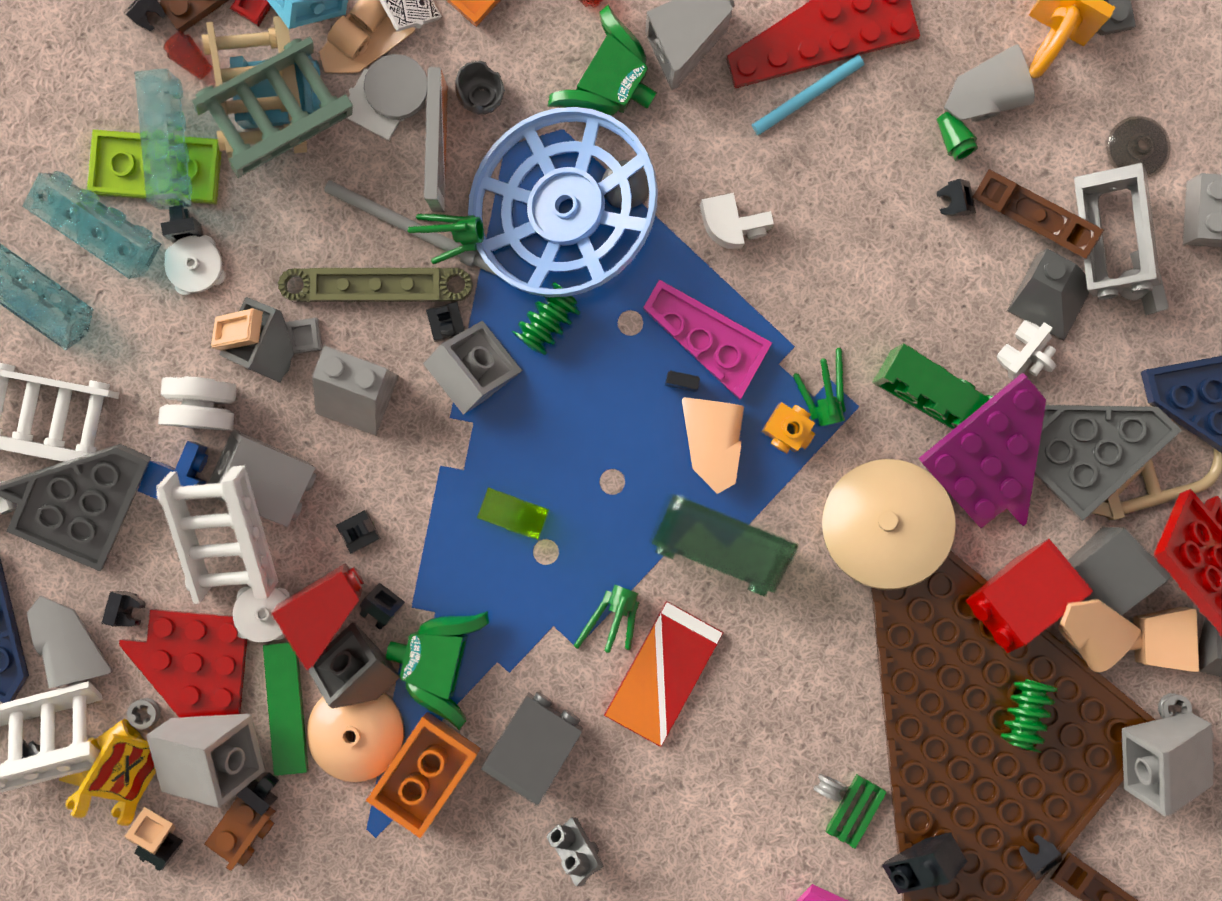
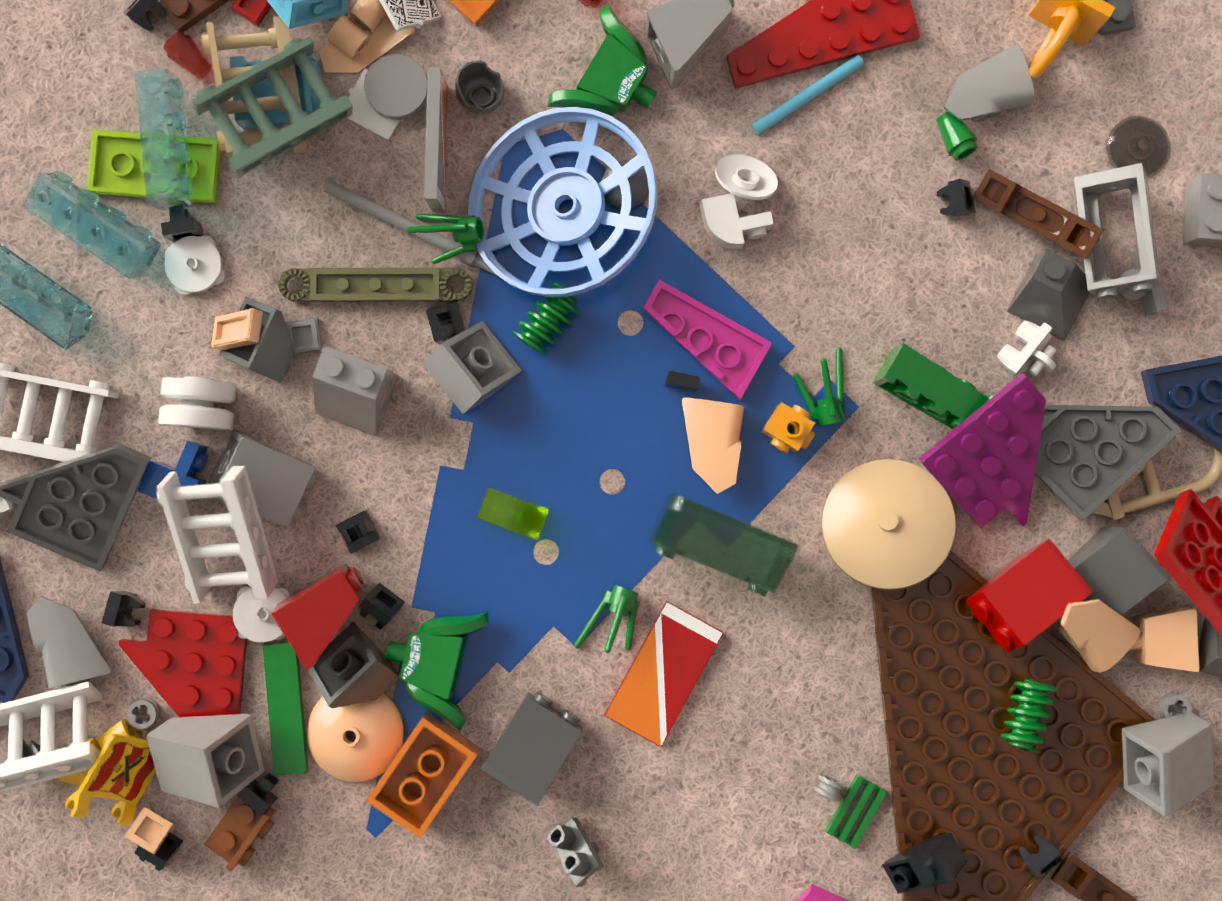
(746, 177): none -> white dish

